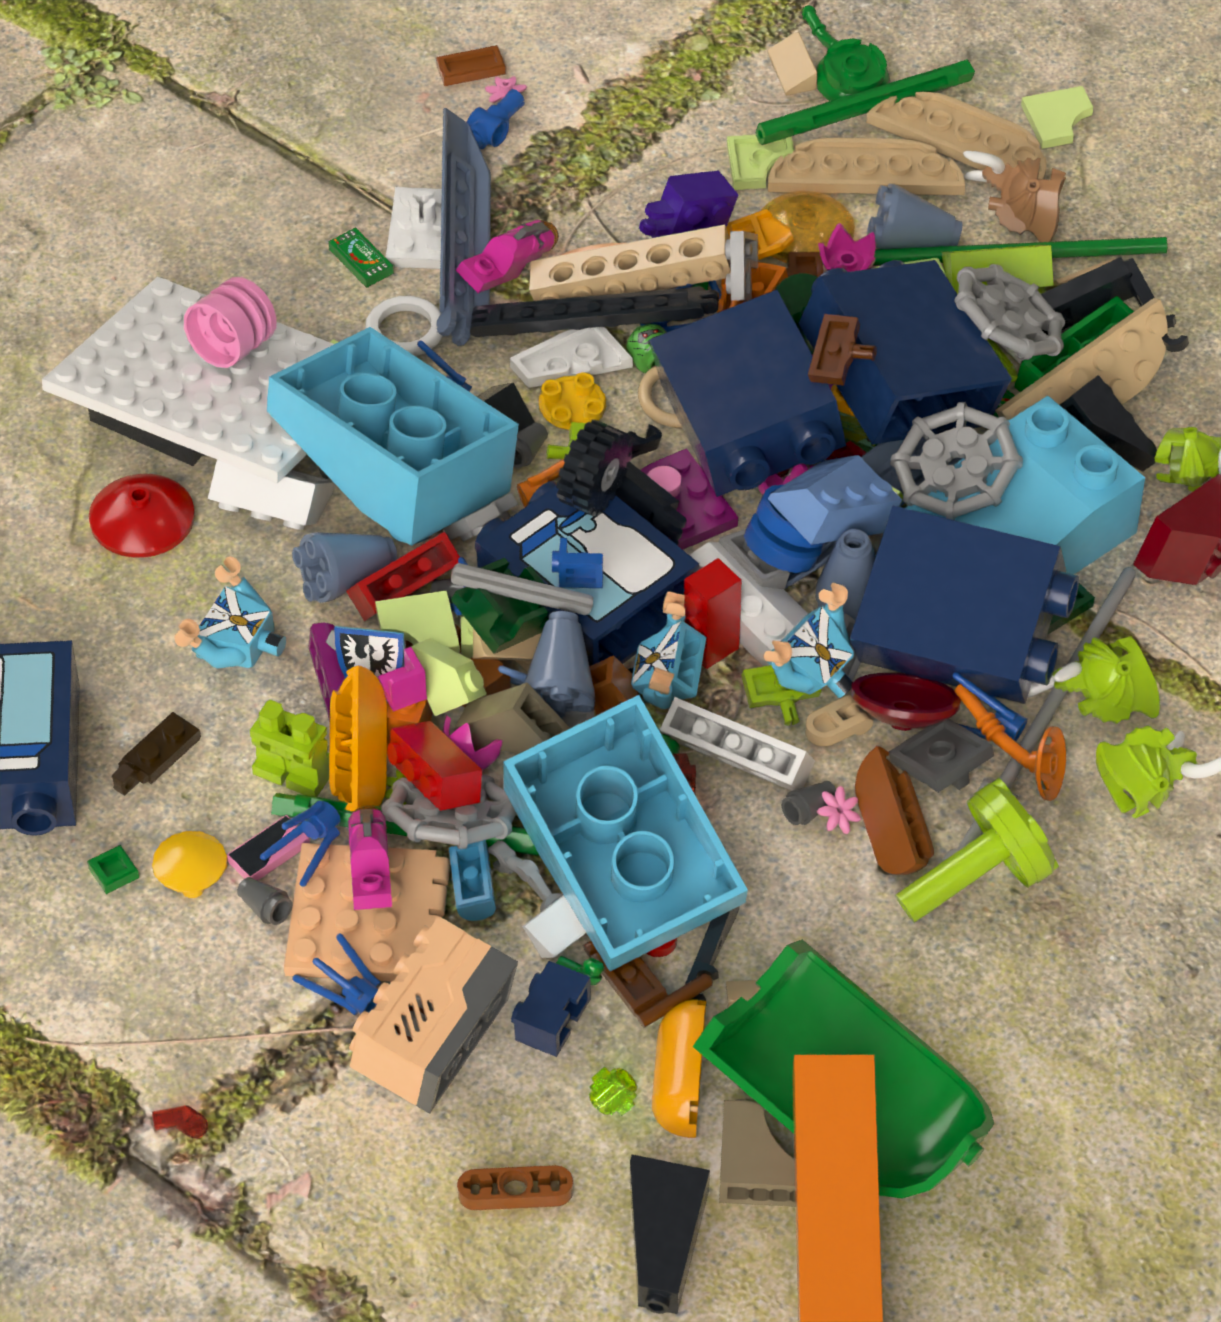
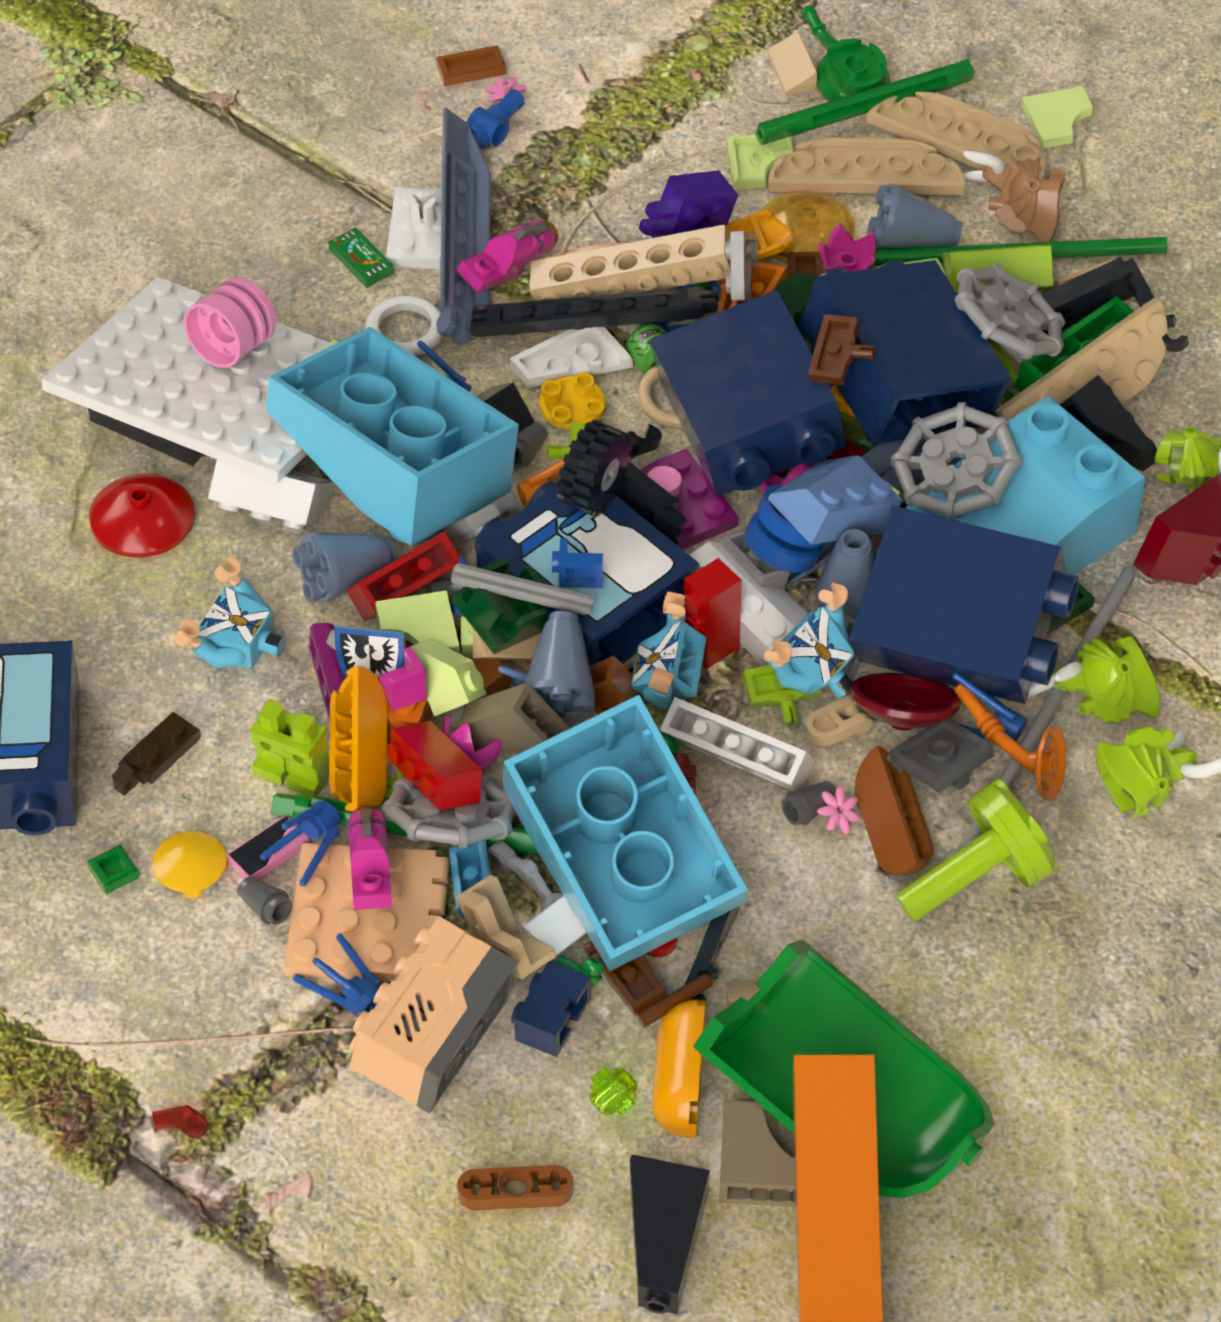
(493, 923): none -> tan panel

